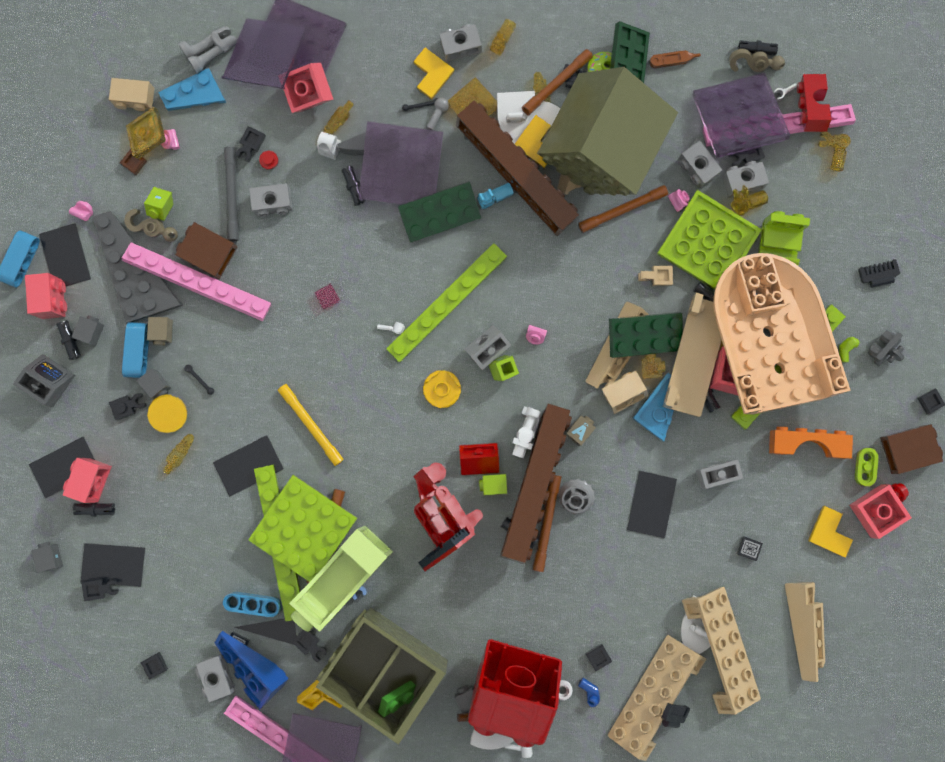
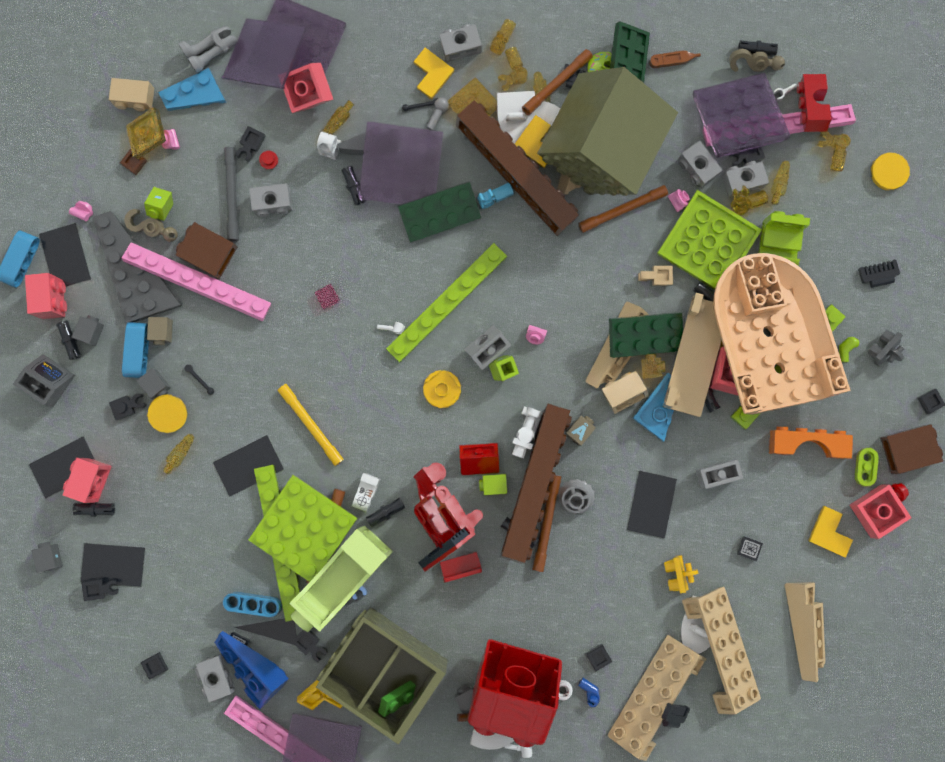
(366, 492): none -> white leg
(385, 512): none -> black pin
(460, 567): none -> red panel
(519, 74): none -> clear yellow bar
(680, 583): none -> yellow hips
(780, 182): none -> clear yellow piece
(890, 171): none -> yellow tile

